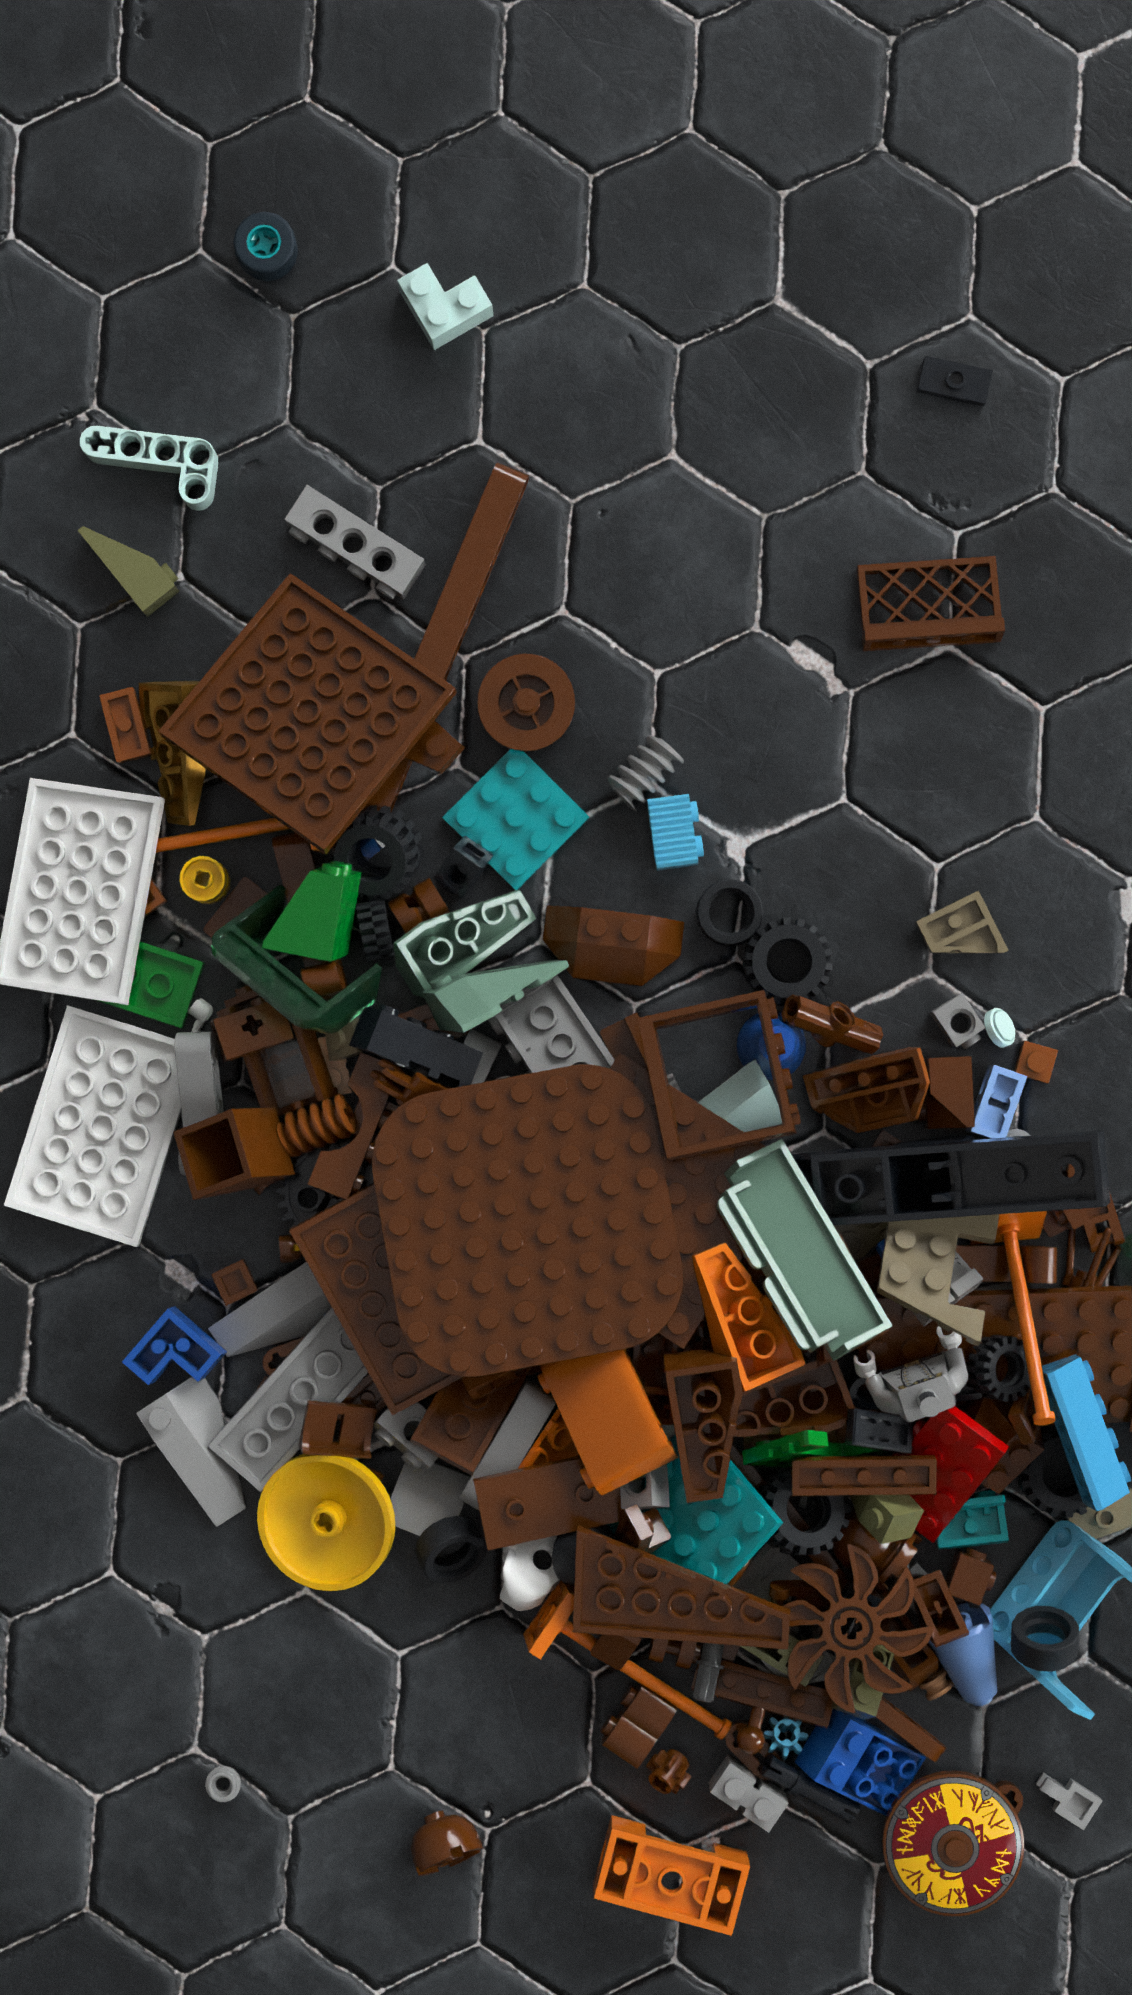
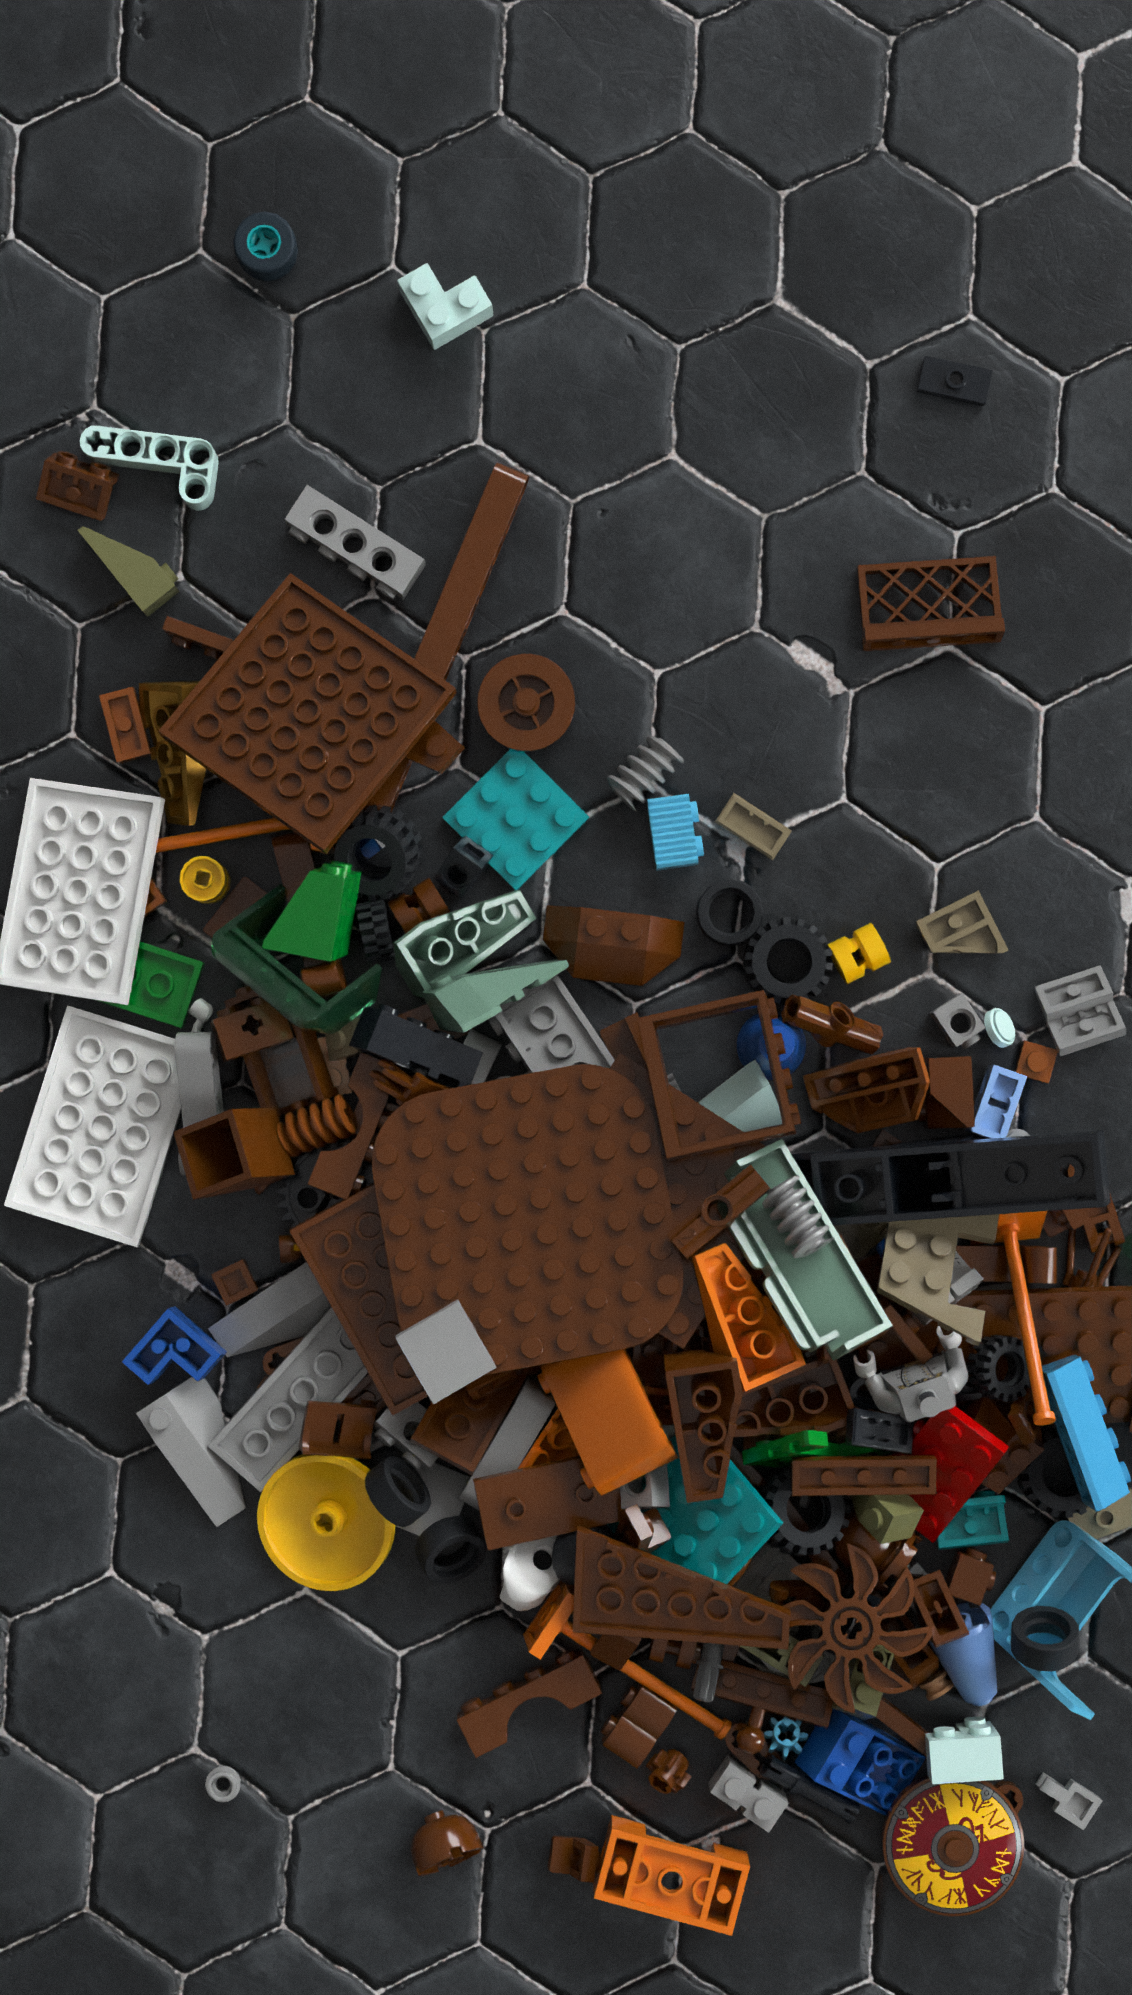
(76, 485): none -> reddish brown bracket
(186, 635): none -> reddish brown plate
(397, 1491): none -> black tyre
(445, 1351): none -> light grey slope
(567, 1680): none -> reddish brown arch
(574, 1857): none -> reddish brown bracket
(700, 1228): none -> reddish brown piece
(753, 826): none -> dark tan plate
(796, 1218): none -> light grey piece
(869, 947): none -> yellow wheel
(906, 1330): none -> reddish brown plate
(964, 1754): none -> light aqua brick
(1080, 1010): none -> light grey slope

